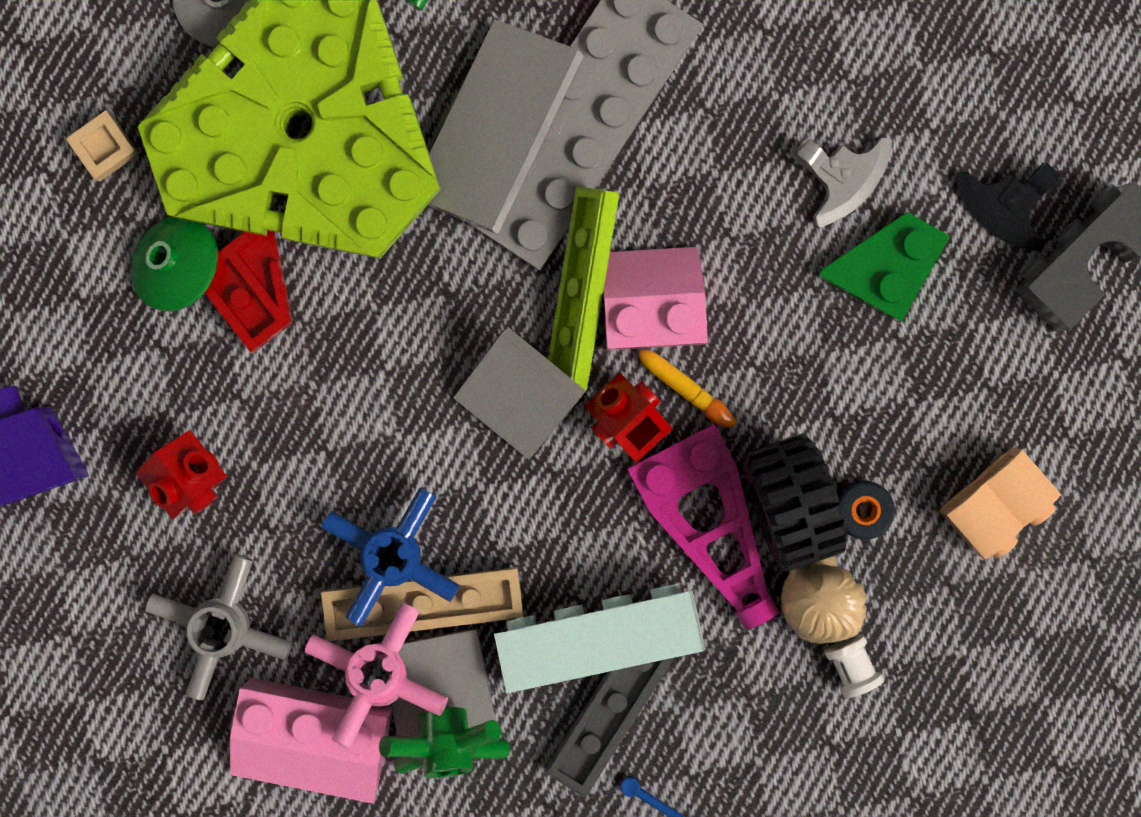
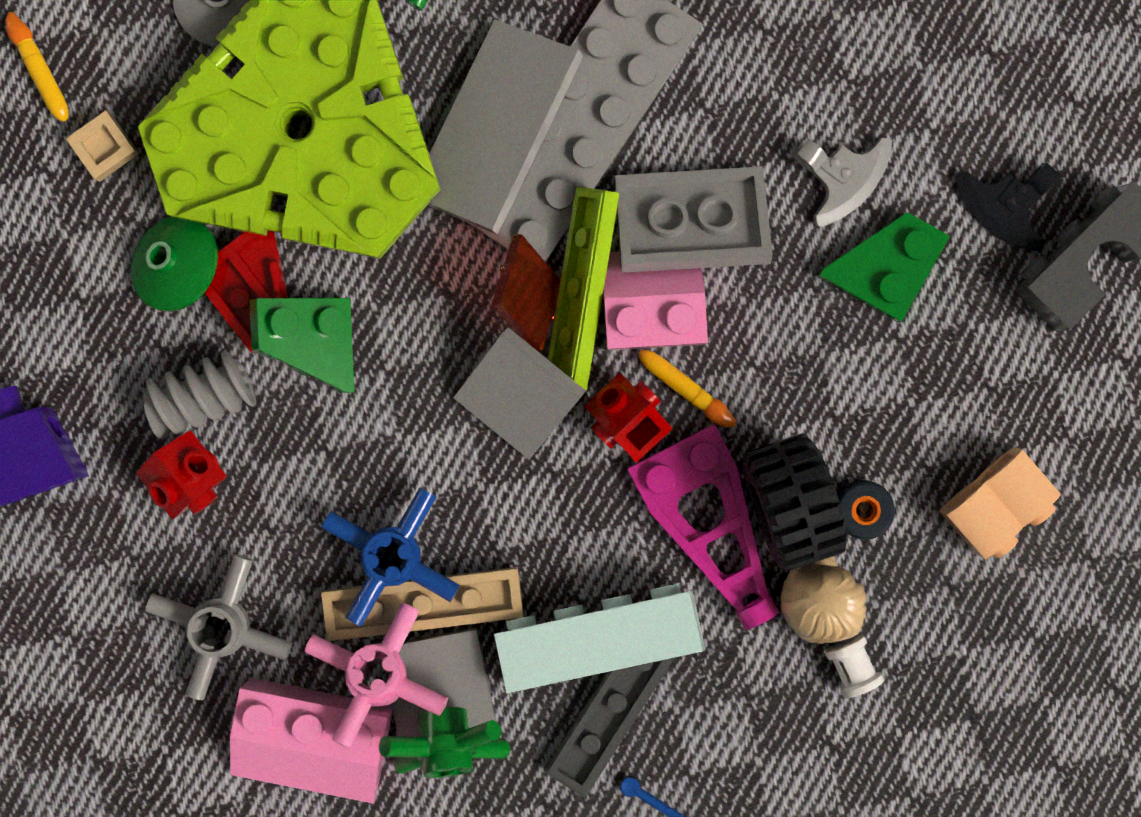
(37, 67): none -> yellow piece
(197, 396): none -> light grey piece
(307, 336): none -> green wing
(526, 292): none -> clear red piece
(693, 219): none -> light grey plate

